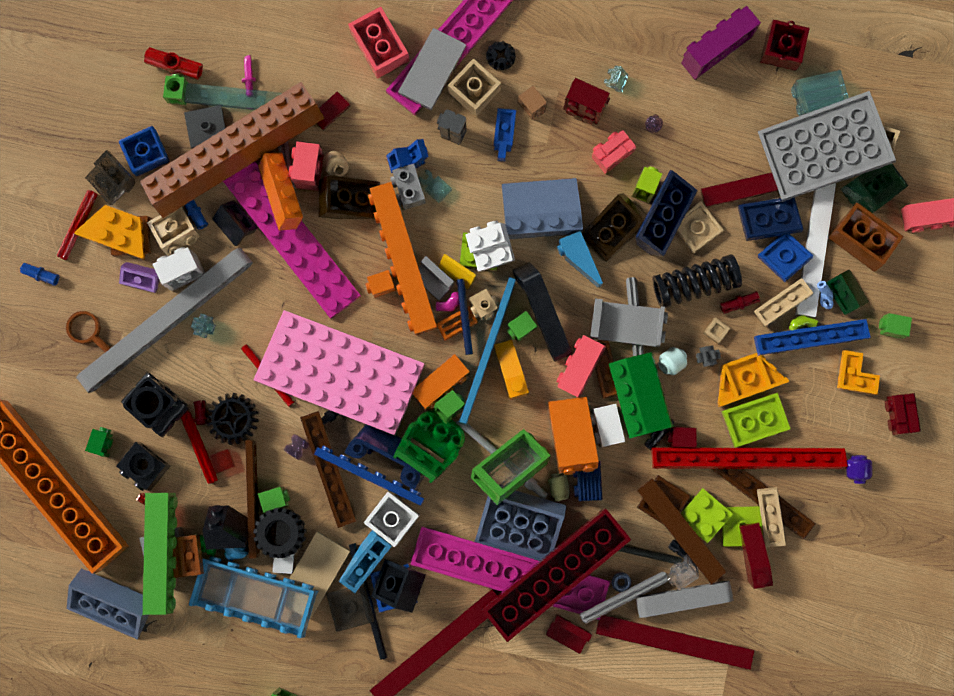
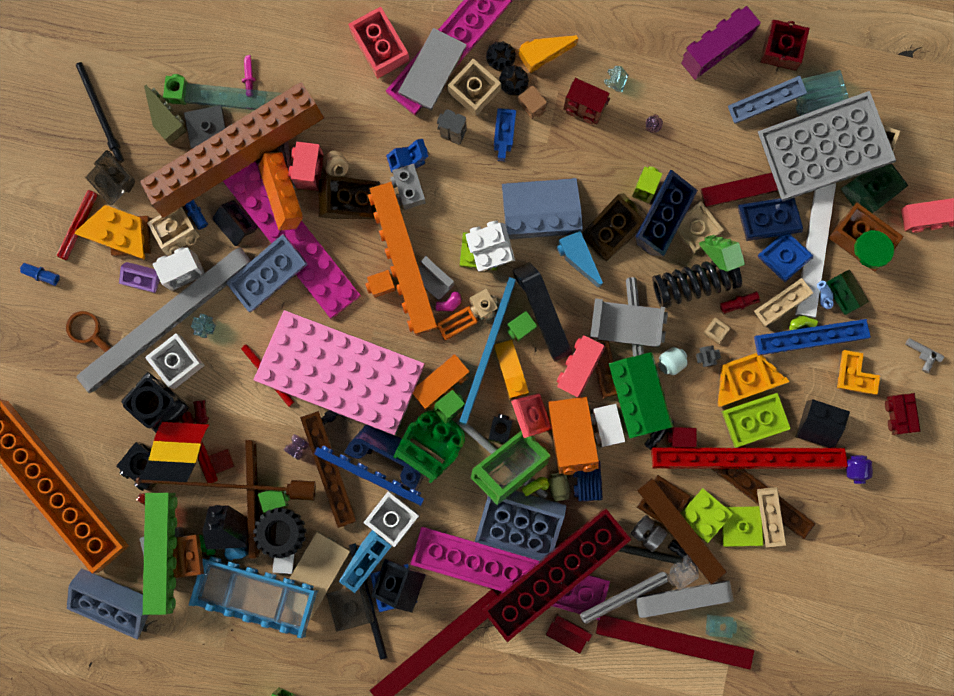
(100, 442): green brick -> none
(112, 143): none -> black bar
(133, 148): blue brick -> none
(163, 60): red piece -> none
(166, 124): none -> olive slope
(174, 361): none -> white brick
(176, 454): none -> flag
(230, 410): black gear -> none
(266, 273): none -> sand blue plate
(332, 109): dark red tile -> none
(436, 188): clear light blue plate -> none
(456, 271): yellow slope -> none
(464, 317): dark blue bar -> none
(501, 438): none -> black brick
(507, 86): none -> black gear
(531, 415): none -> coral plate
(540, 483): none -> lime arm
(542, 51): none -> light orange slope
(613, 151): coral brick -> none
(627, 584): sand blue plate -> none
(655, 536): none -> flat silver wheel
(713, 626): none -> clear light blue brick
(723, 252): none -> bright green slope
(755, 556): dark red slope -> none
(767, 99): none -> sand blue plate
(822, 423): none -> black slope
(874, 249): none -> green tile
(895, 326): bright green brick -> none
(926, 354): none -> light grey hose

